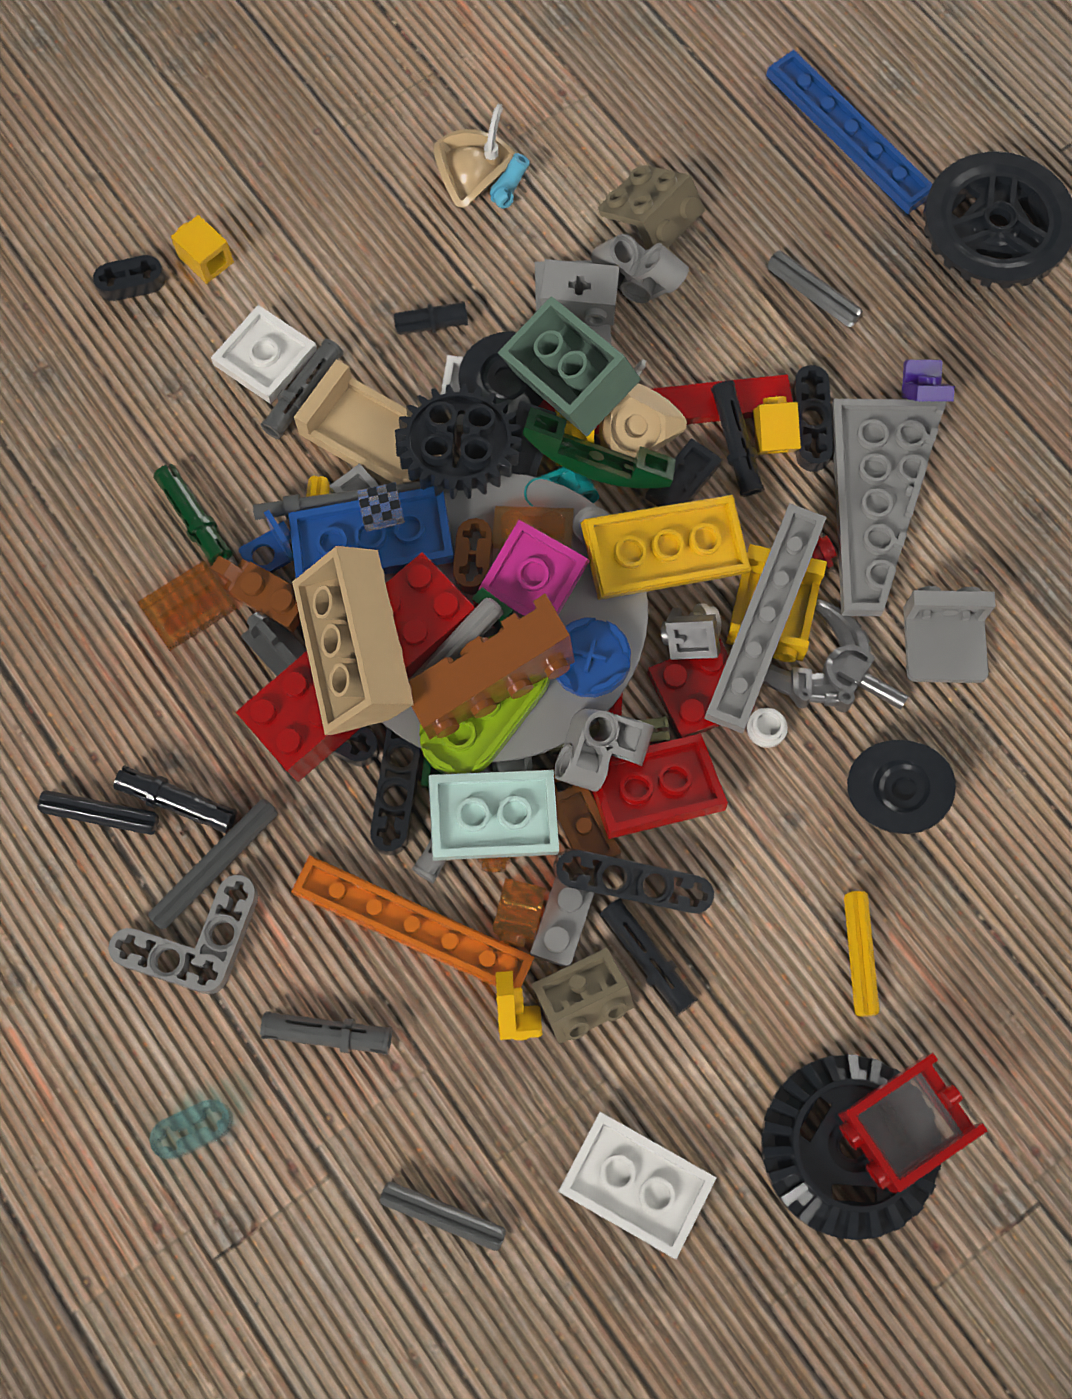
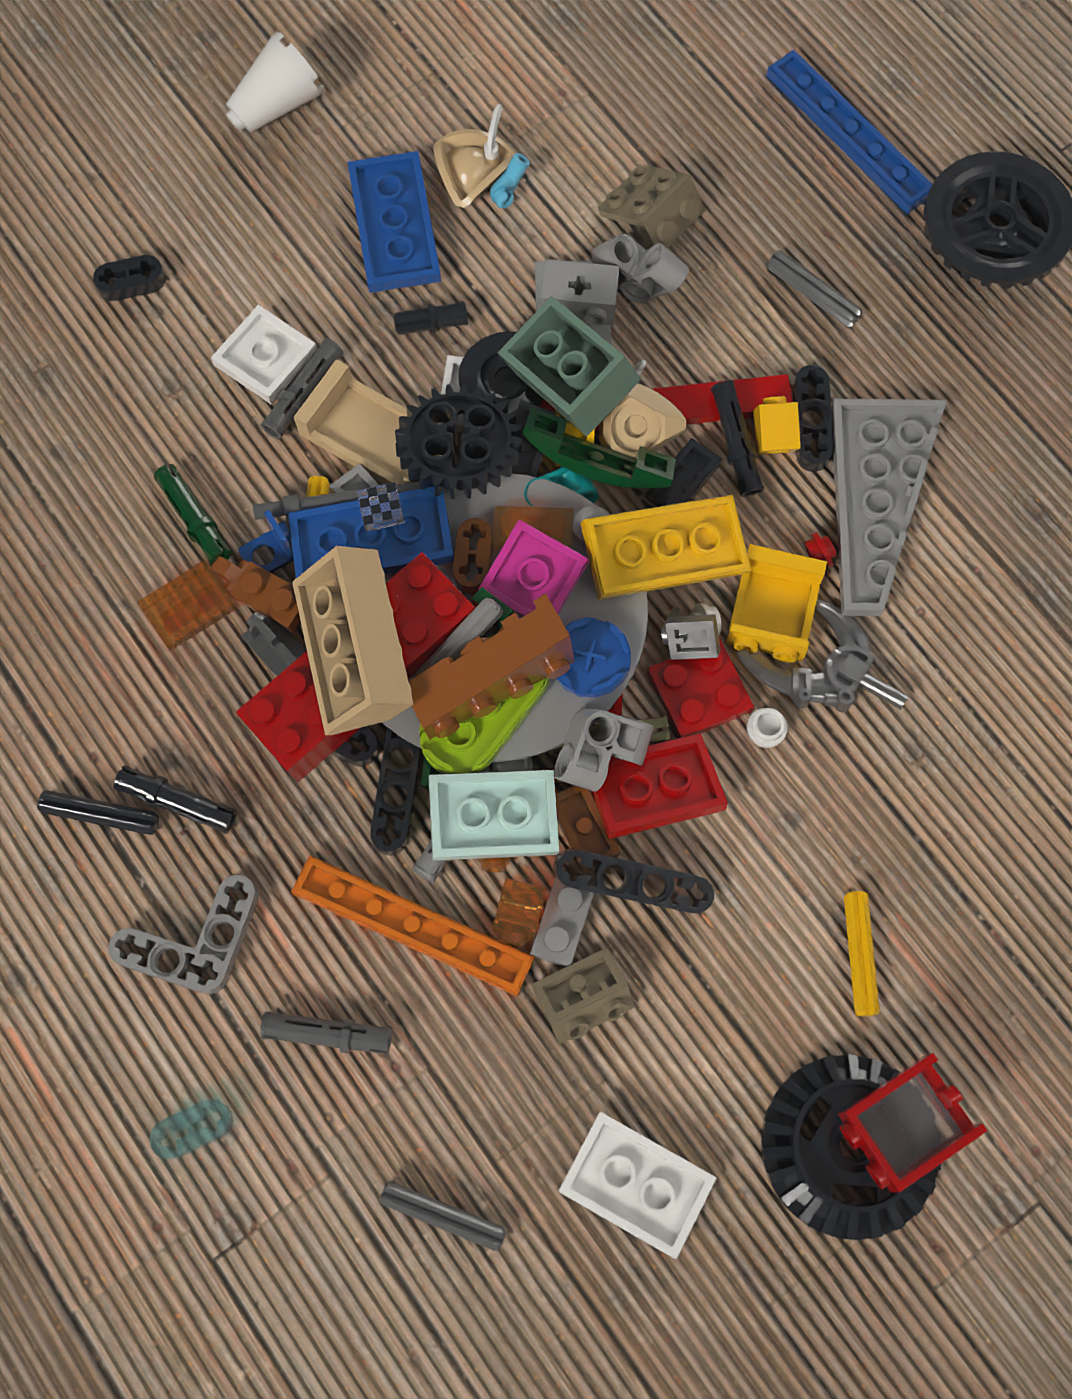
(202, 249): yellow brick -> none
(212, 864): dark grey axle -> none
(272, 86): none -> white cone
(394, 222): none -> blue plate
(514, 1019): yellow bracket -> none
(679, 997): black pin -> none
(765, 619): light grey plate -> none
(901, 786): black hat -> none
(924, 381): bracket -> none
(947, 634): light grey bracket -> none

